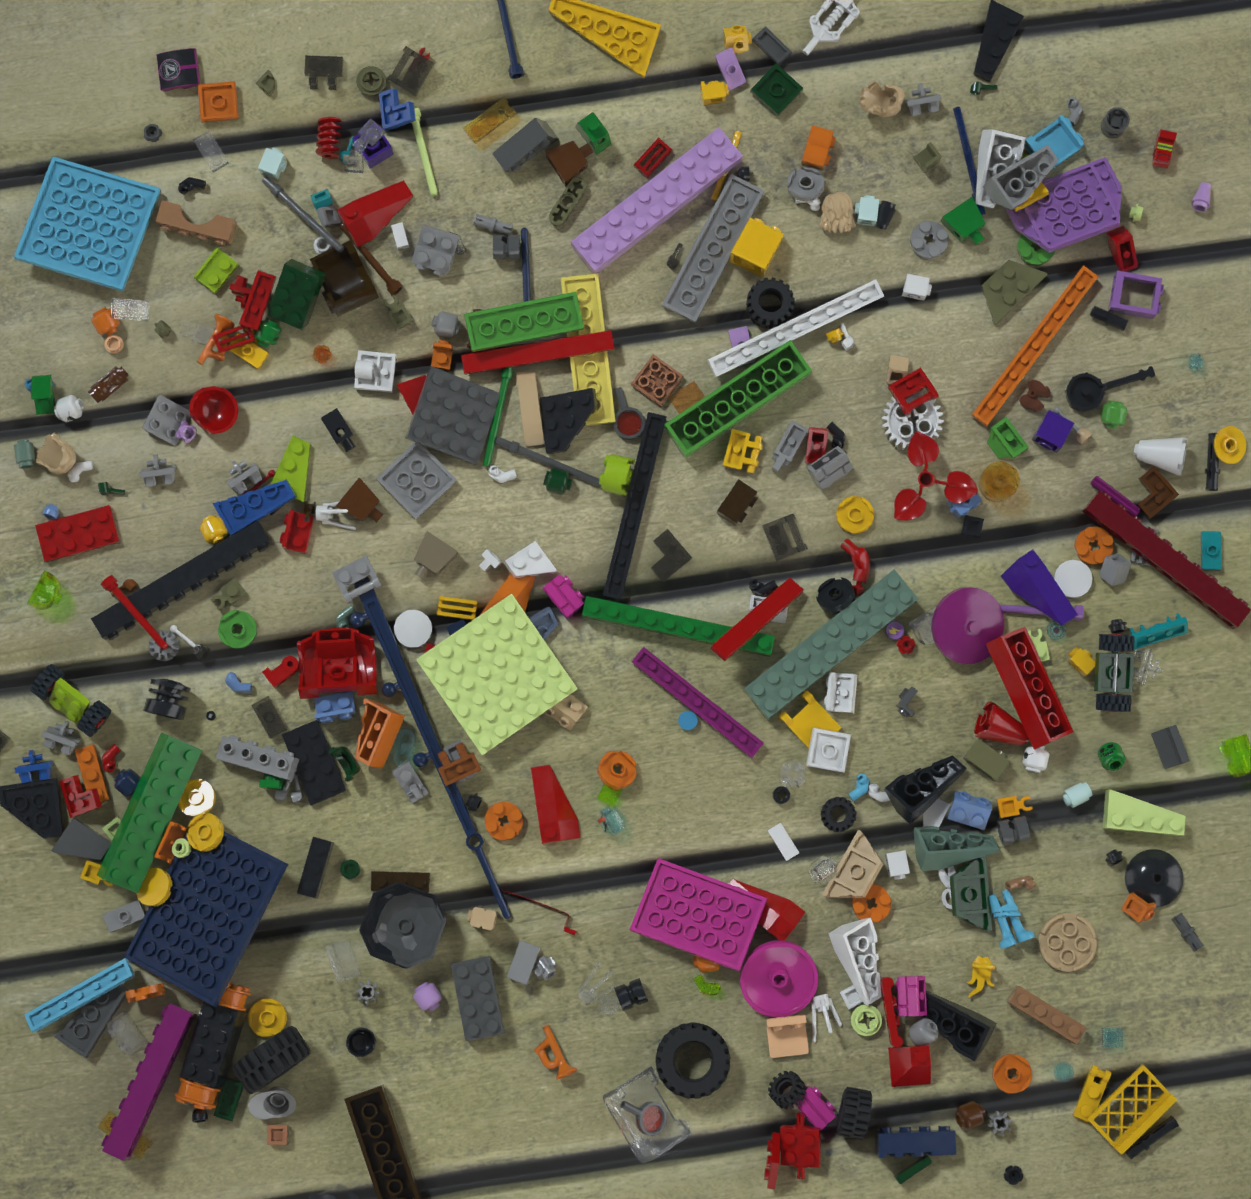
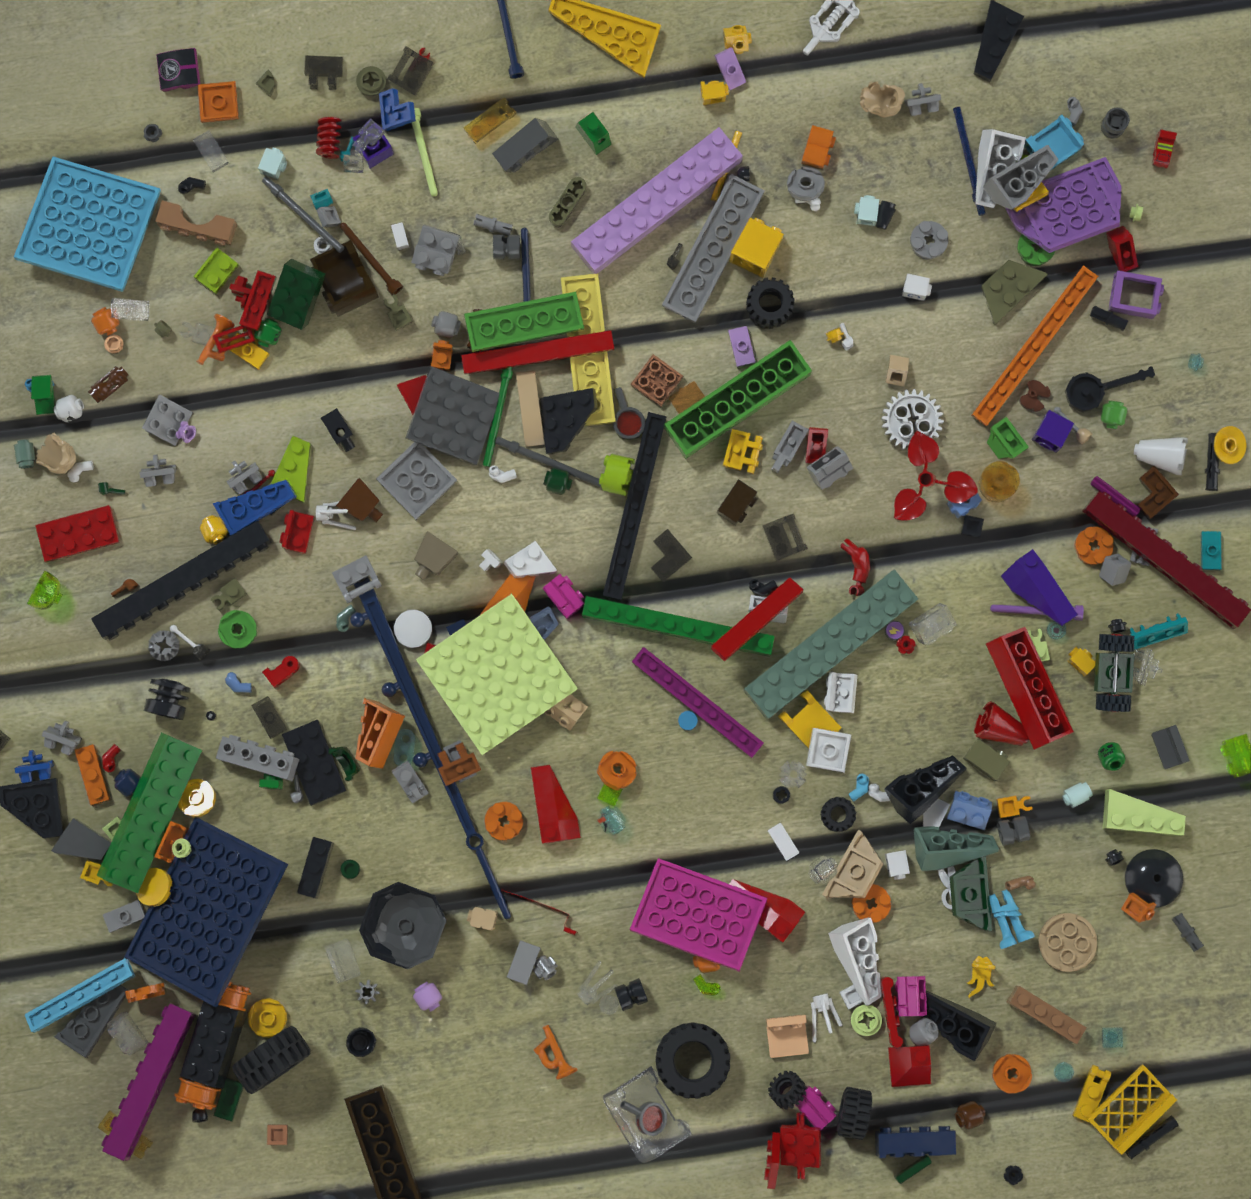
(51, 512): medium blue hinge -> none
(70, 701): plate -> none
(77, 800): red plate -> none
(111, 585): red piece -> none
(205, 832): yellow tile -> none
(214, 409): red cylinder -> none
(272, 1103): light grey piece -> none
(281, 795): light grey hand -> none
(309, 509): dark brown hand -> none
(322, 349): clear orange plate -> none
(335, 706): medium blue bracket -> none
(337, 663): red piece -> none
(370, 213): red wedge -> none
(375, 371): white plate -> none
(415, 879): dark brown plate -> none
(457, 600): yellow tile -> none
(474, 802): black plate -> none
(477, 998): dark grey brick -> none
(569, 160): reddish brown torso -> none
(643, 169): red tile -> none
(772, 46): dark grey tile -> none
(776, 89): dark green plate -> none
(778, 978): dark pink dish -> none
(795, 328): white plate -> none
(835, 604): black plate -> none
(837, 213): tan hair -> none
(838, 435): black arm -> none
(855, 514): yellow tile -> none
(906, 697): dark grey bracket -> none
(911, 385): red plate -> none
(927, 158): olive panel -> none
(965, 222): green torso -> none
(965, 623): magenta dish -> none
(977, 86): dark green hand -> none
(993, 1122): light grey gear -> none
(1036, 759): white head -> none
(1073, 578): white tile -> none
(1202, 198): lavender cone -> none

